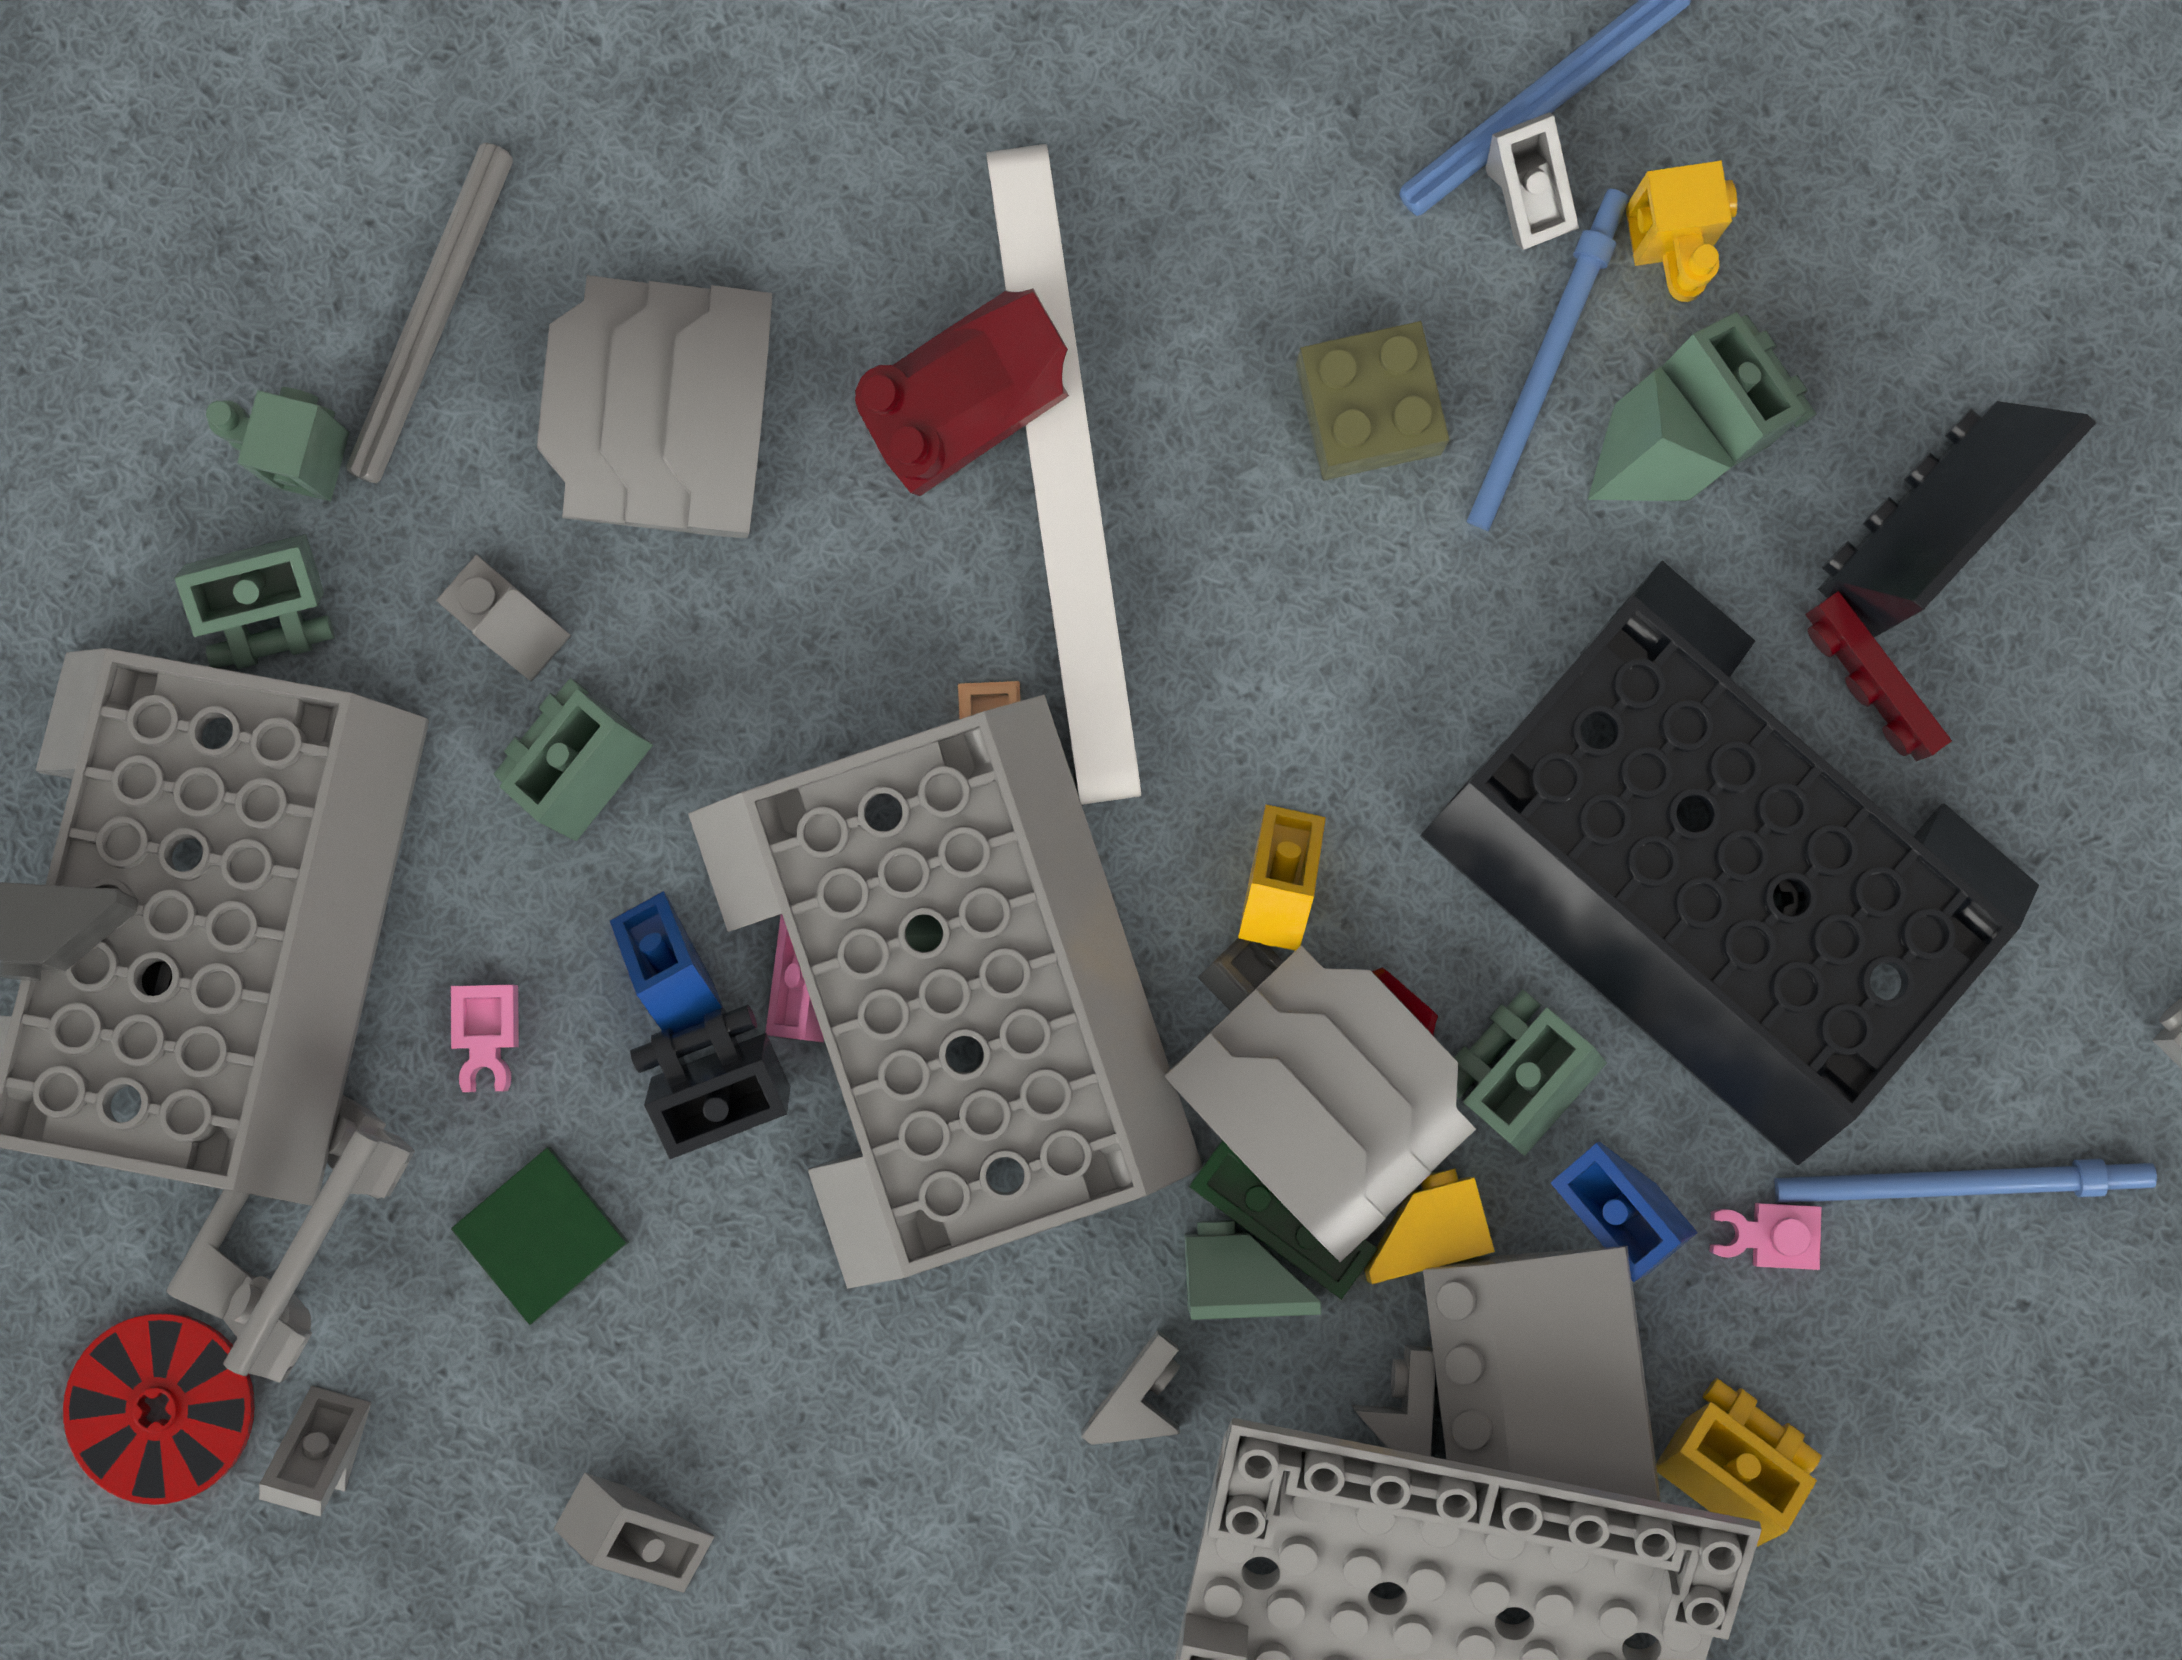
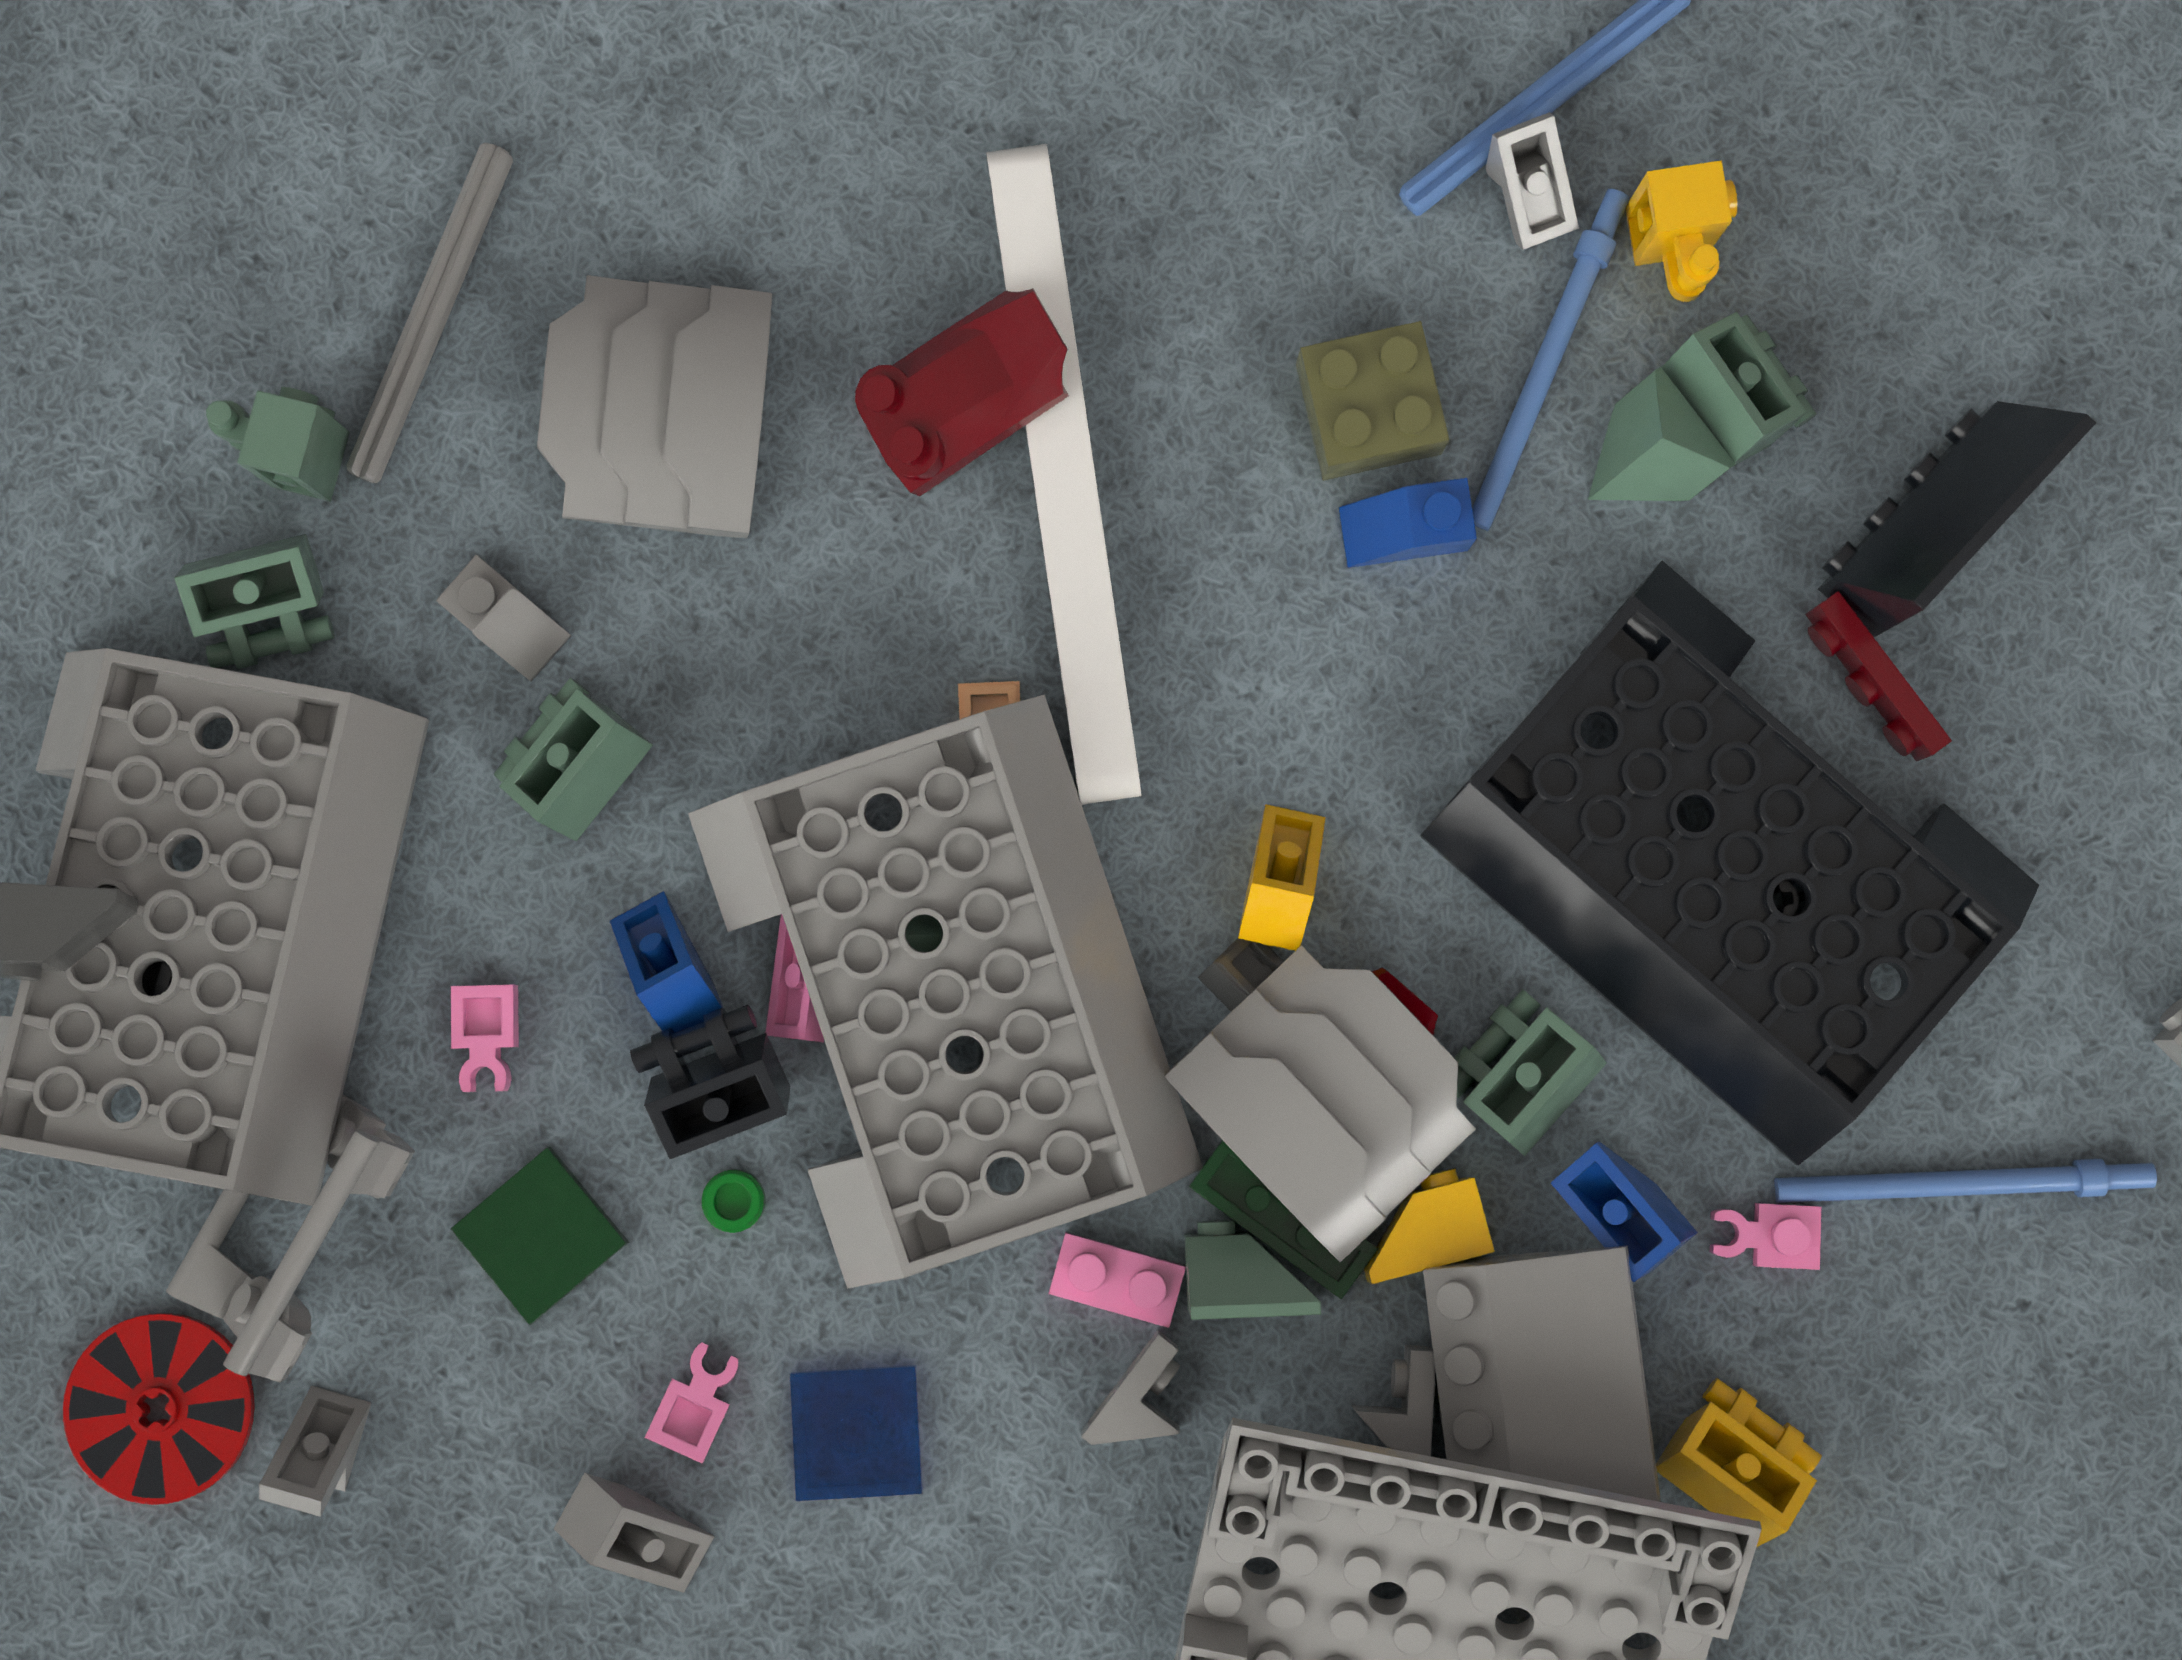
(691, 1414): none -> bright pink plate
(733, 1201): none -> green tile
(856, 1433): none -> clear blue tile
(1117, 1280): none -> bright pink plate
(1409, 523): none -> blue slope

